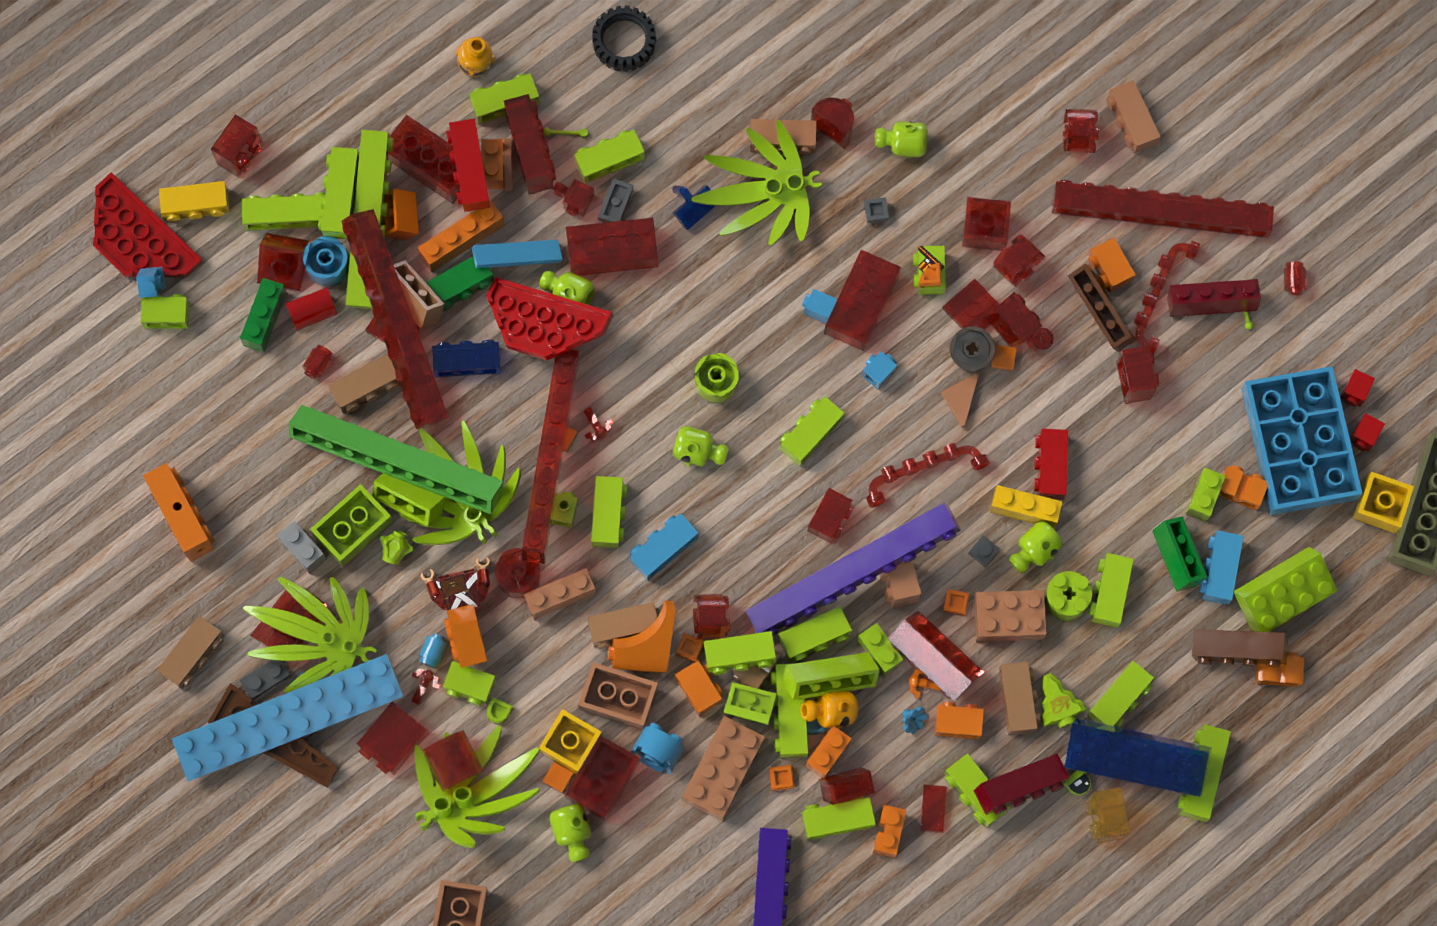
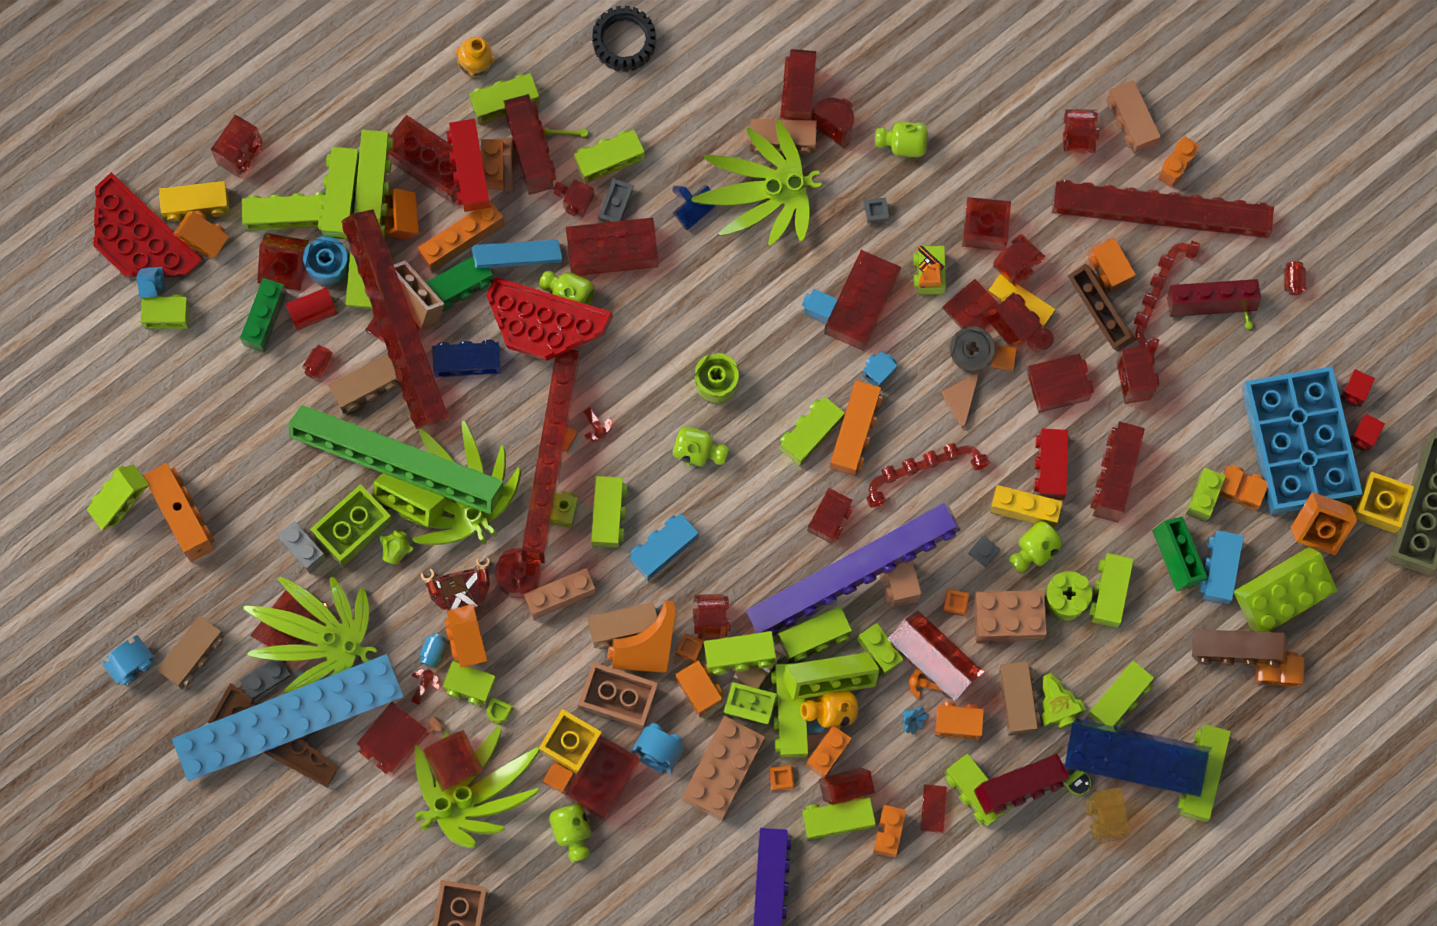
(117, 496): none -> lime brick
(128, 661): none -> dark azure brick
(201, 234): none -> orange brick
(436, 725): none -> nougat rock
(798, 85): none -> clear red brick
(855, 427): none -> orange brick
(1002, 287): none -> yellow tile
(1059, 383): none -> clear red brick
(1118, 471): none -> clear red brick
(1179, 161): none -> orange brick
(1323, 523): none -> orange brick

